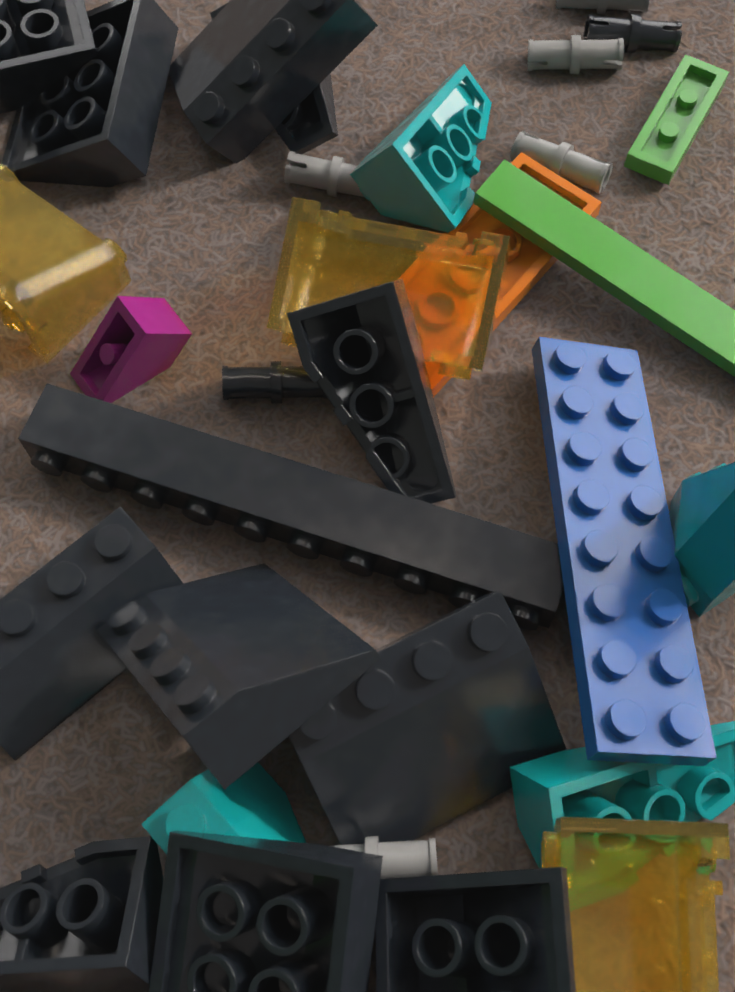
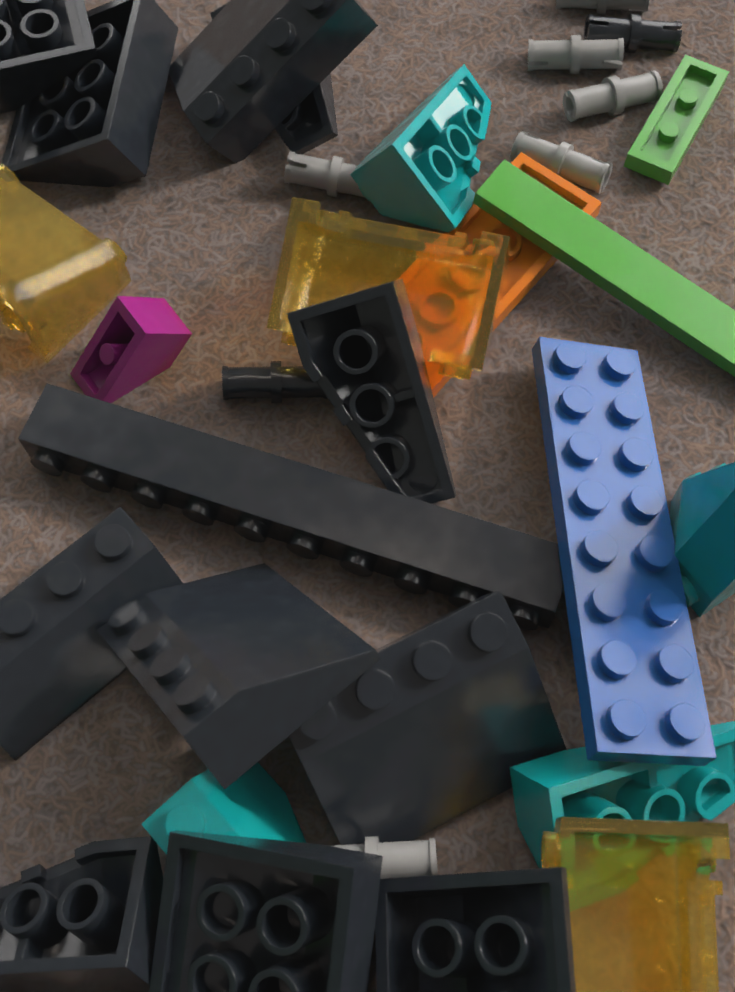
(612, 95): none -> light grey pin

